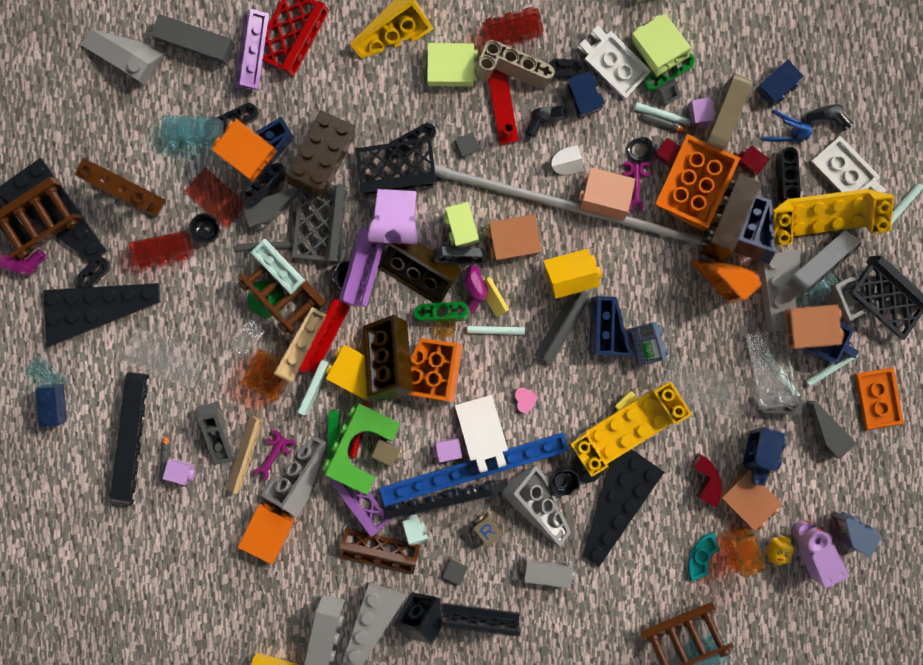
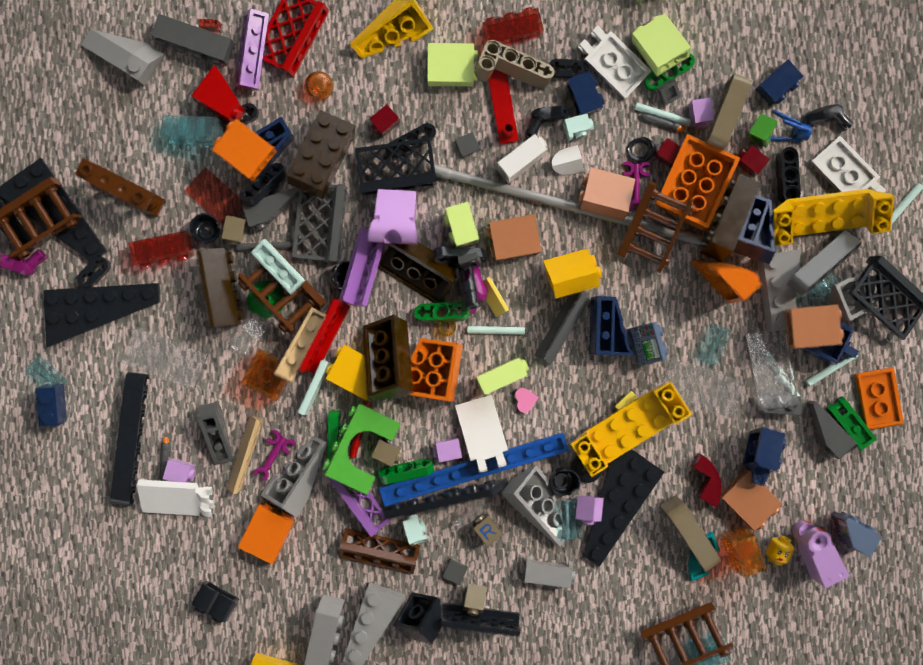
(174, 498): none -> white tile
(210, 25): none -> clear red tile
(215, 602): none -> black brick
(218, 97): none -> red slope
(220, 287): none -> dark brown slope
(234, 229): none -> dark tan brick
(318, 85): none -> clear orange hair
(384, 121): none -> dark red brick
(415, 469): none -> green beam
(468, 290): none -> black piece
(472, 259): none -> dark grey tile
(474, 599): none -> dark tan brick
(503, 375): none -> yellowish green brick
(522, 158): none -> white brick
(575, 524): none -> clear light blue tile
(578, 126): none -> light aqua brick
(589, 509): none -> lavender brick
(644, 211): none -> reddish brown fence
(691, 533): none -> dark tan beam
(721, 329): none -> clear light blue tile
(762, 130): none -> bright green panel
(851, 423): none -> green plate

